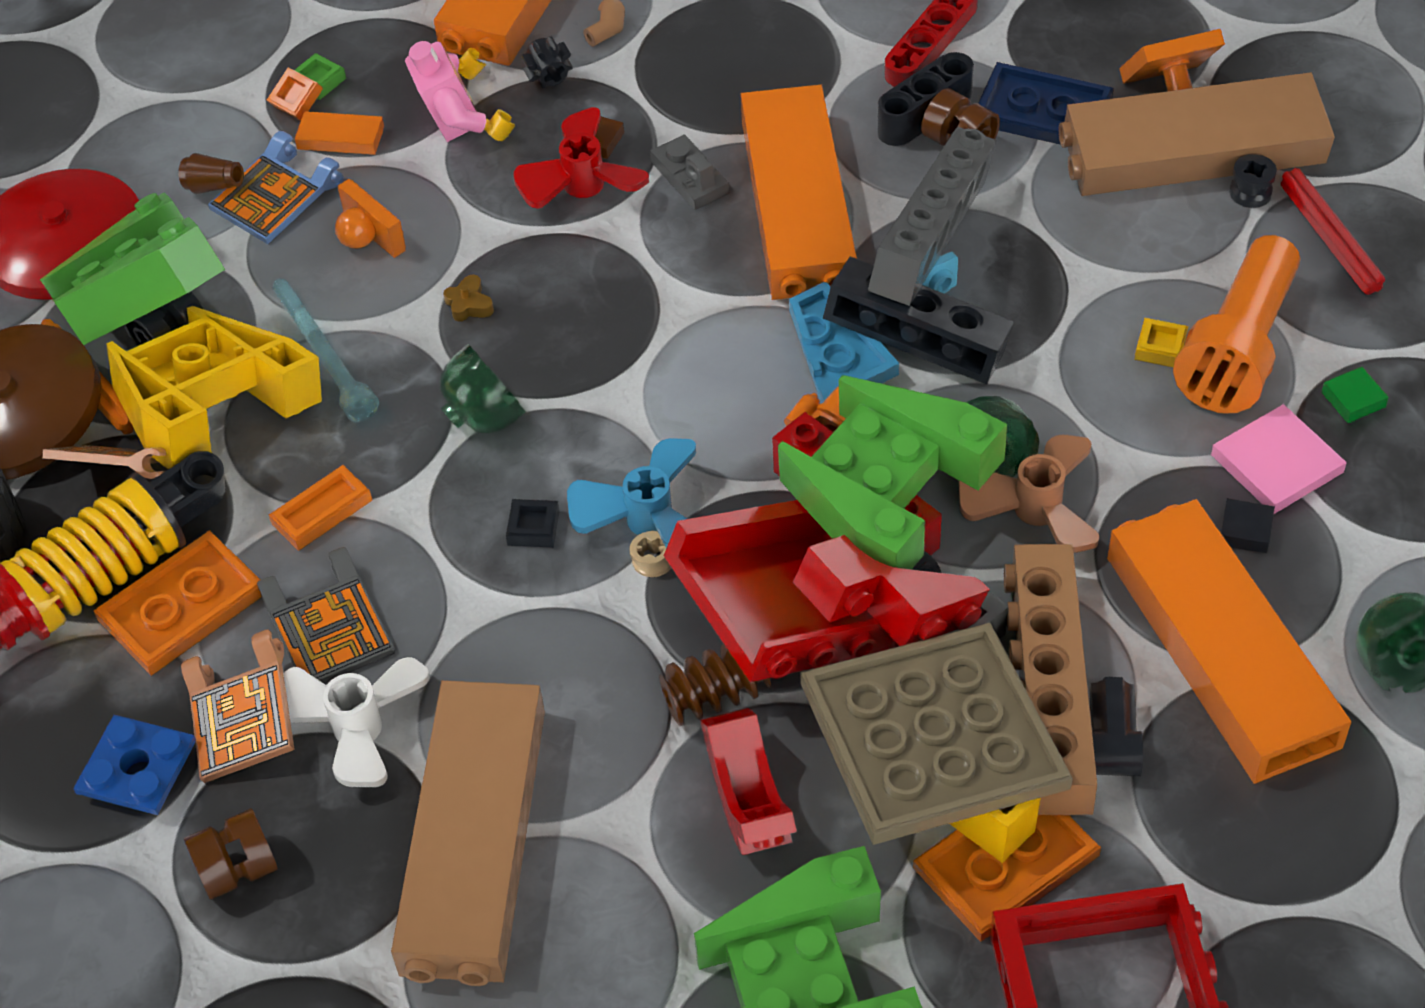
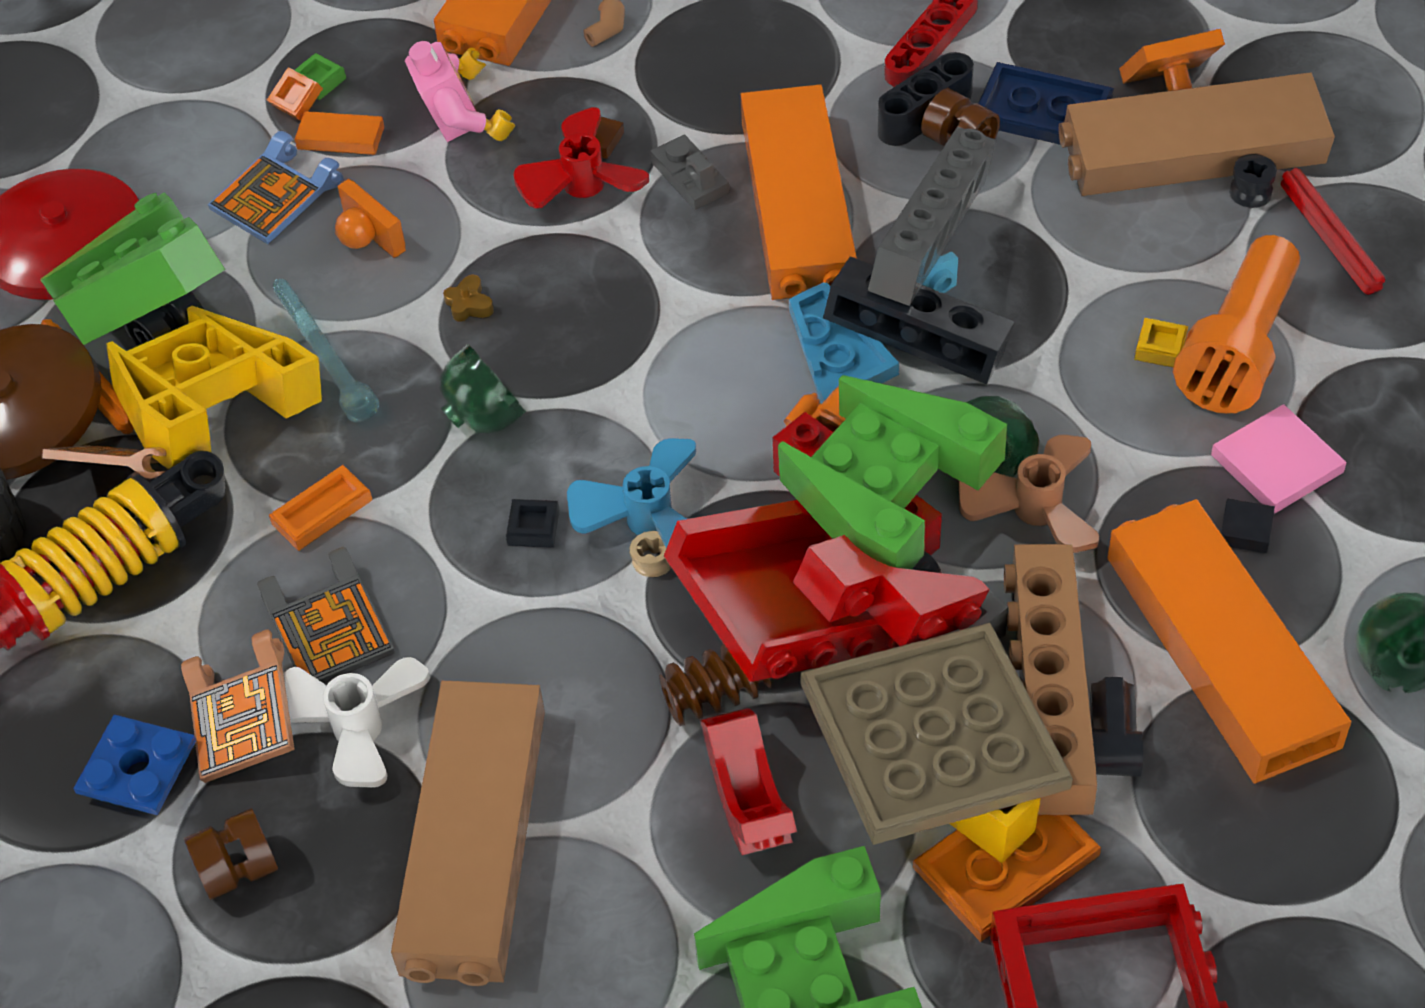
(179, 602): orange tile -> none
(207, 173): reddish brown cone -> none
(547, 62): black gear -> none
(1354, 394): green tile -> none

